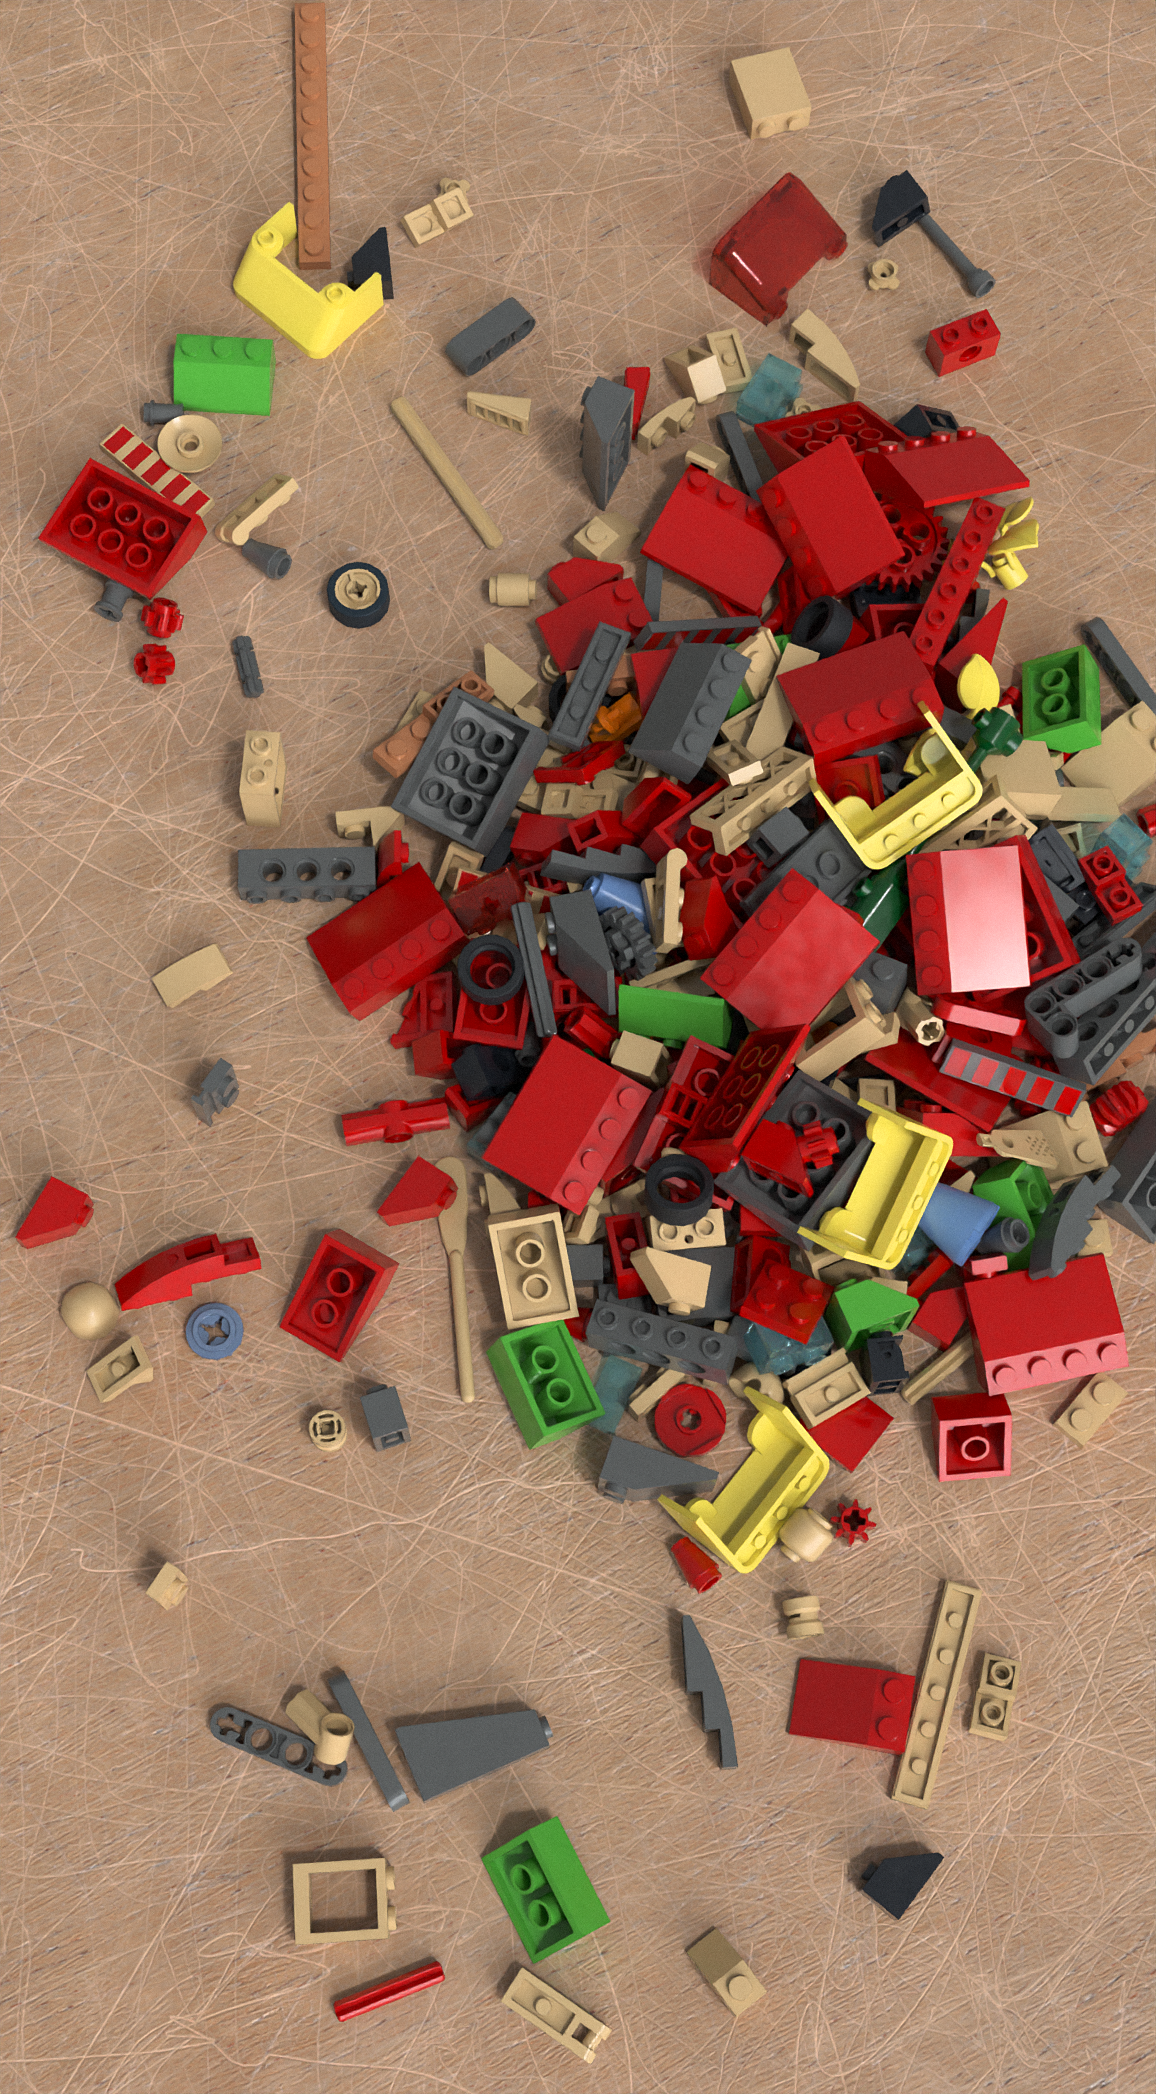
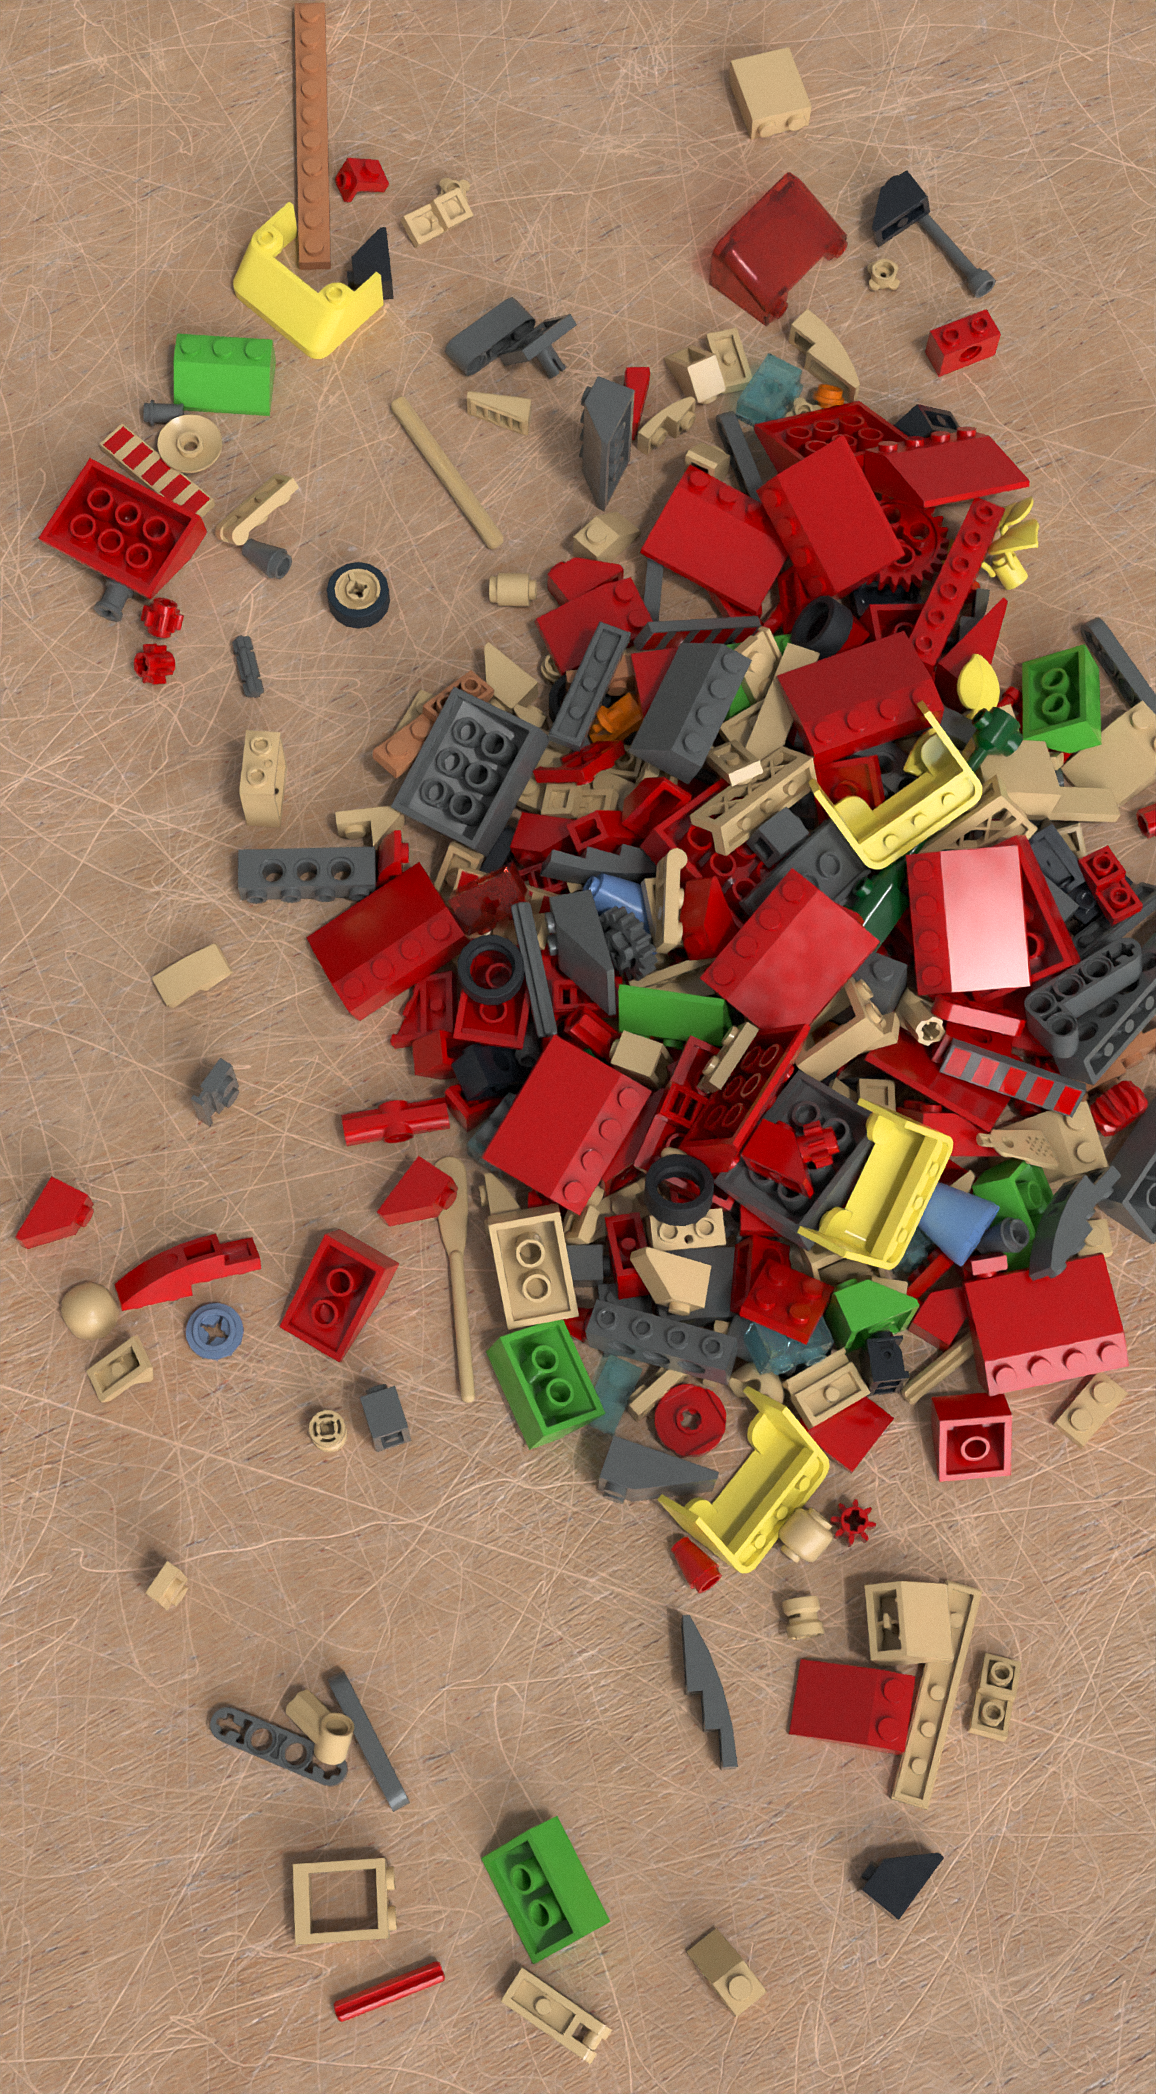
(360, 175): none -> red bracket
(468, 1749): dark grey slope -> none
(538, 344): none -> dark grey tile
(721, 1066): none -> tan plate
(828, 395): none -> orange plate
(908, 1623): none -> tan slope
(1127, 844): clear light blue brick -> none

